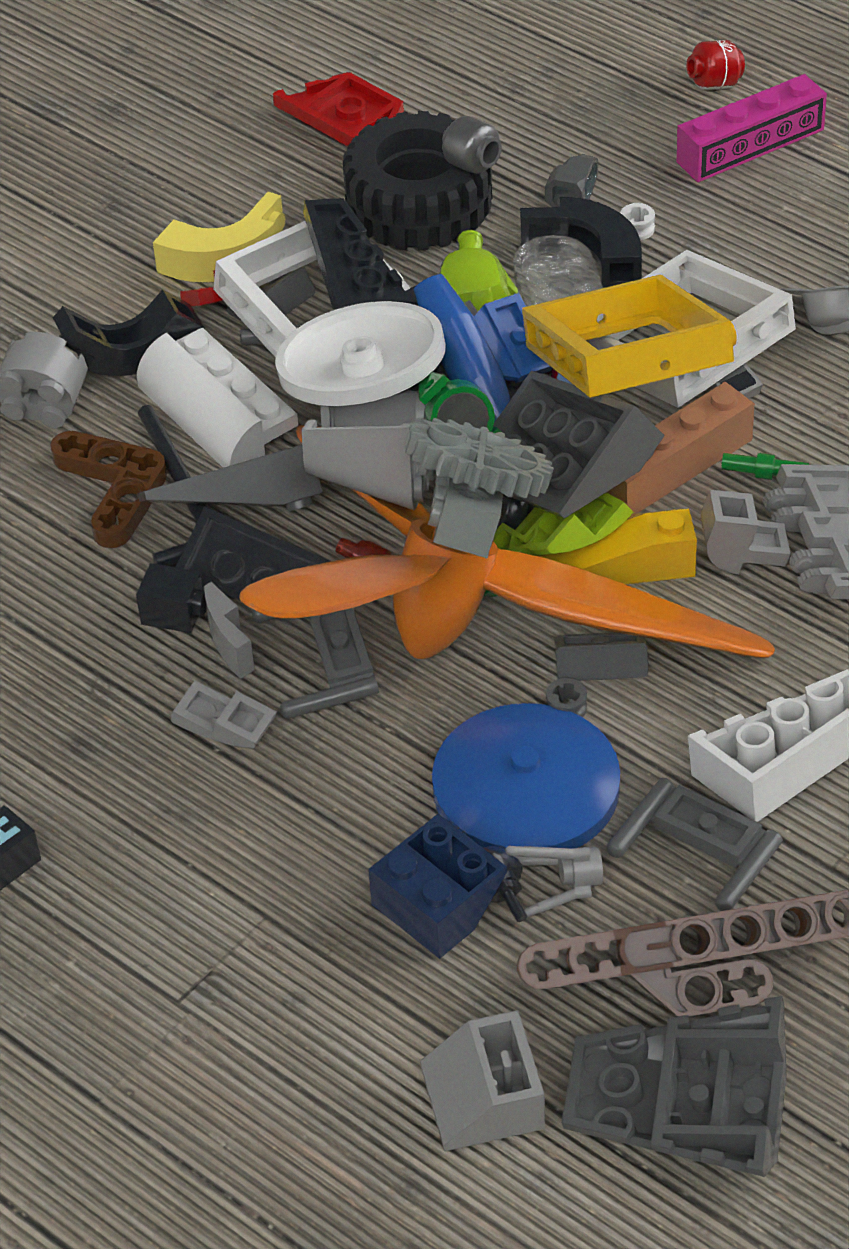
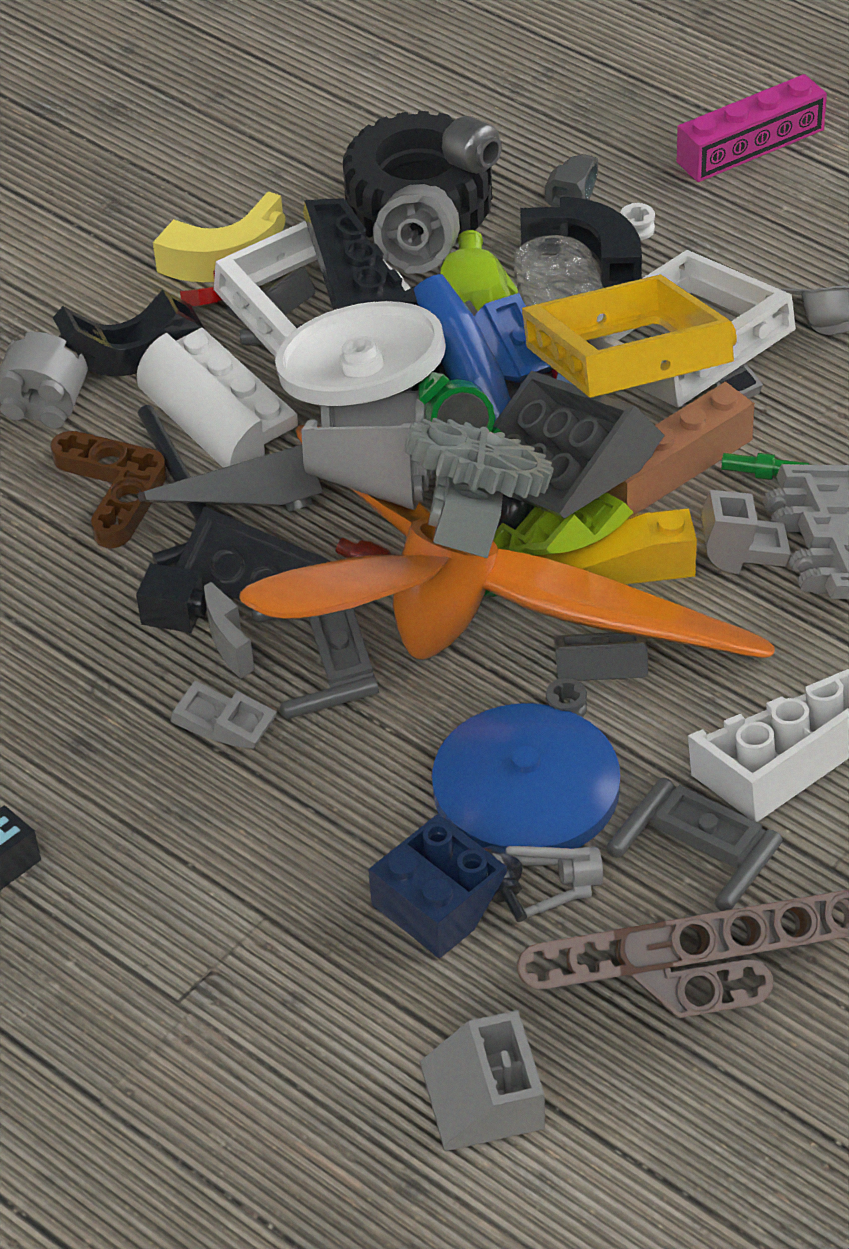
(339, 105): red wing -> none
(433, 212): none -> light grey brick
(687, 1087): dark grey wedge -> none
(715, 64): red head -> none

